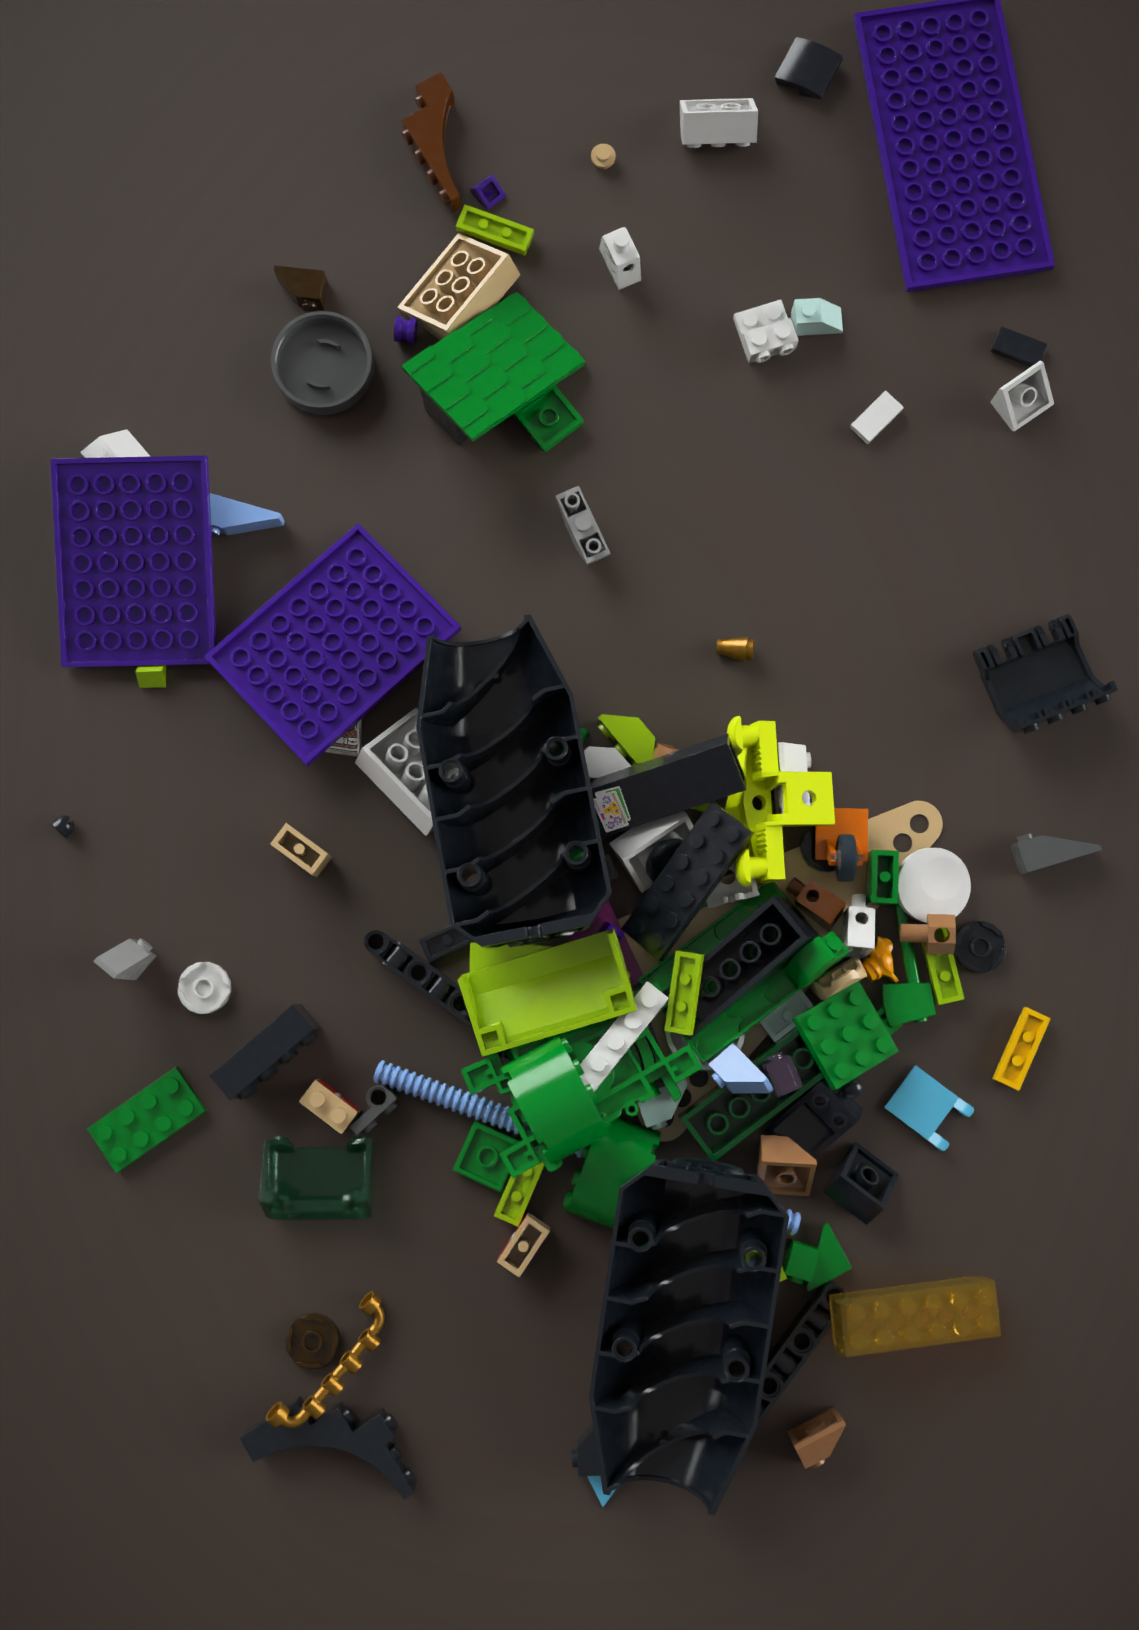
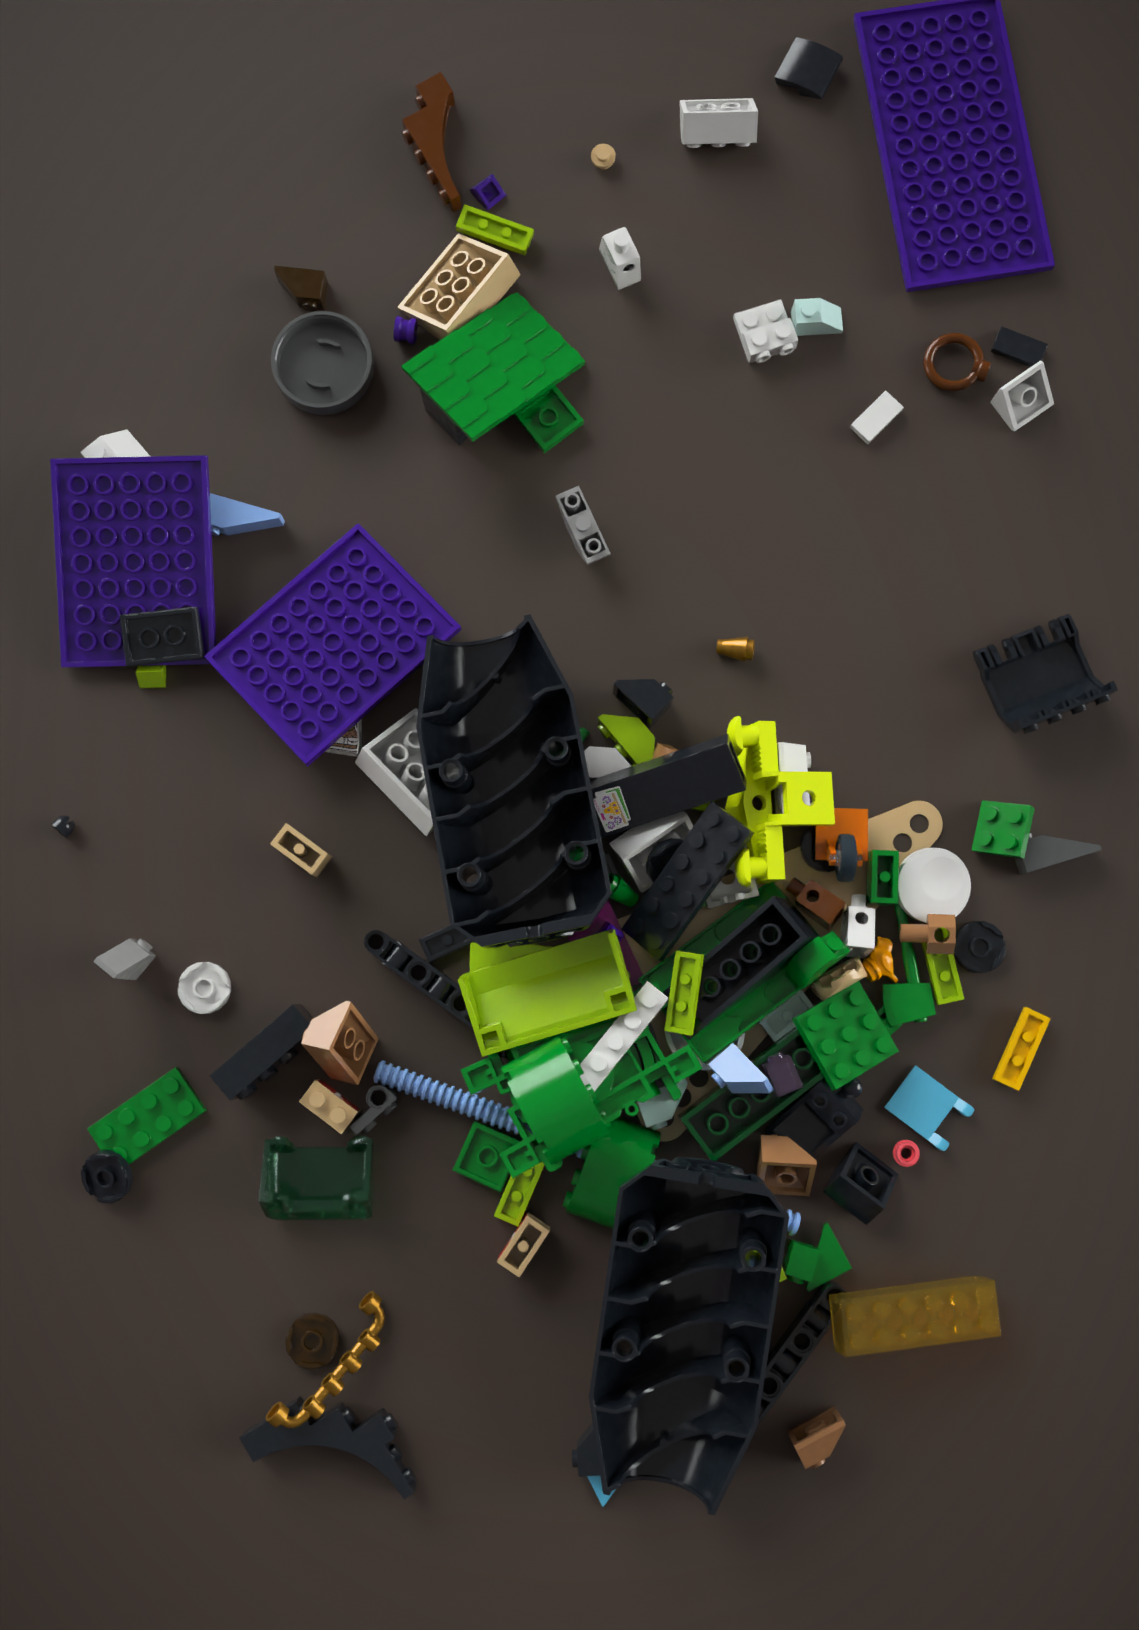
(107, 1176): none -> black tile
(162, 636): none -> black tile
(341, 1042): none -> medium nougat slope
(622, 891): none -> green cone
(644, 698): none -> black slope
(911, 1159): none -> coral plate
(979, 369): none -> reddish brown piece
(1003, 829): none -> green plate

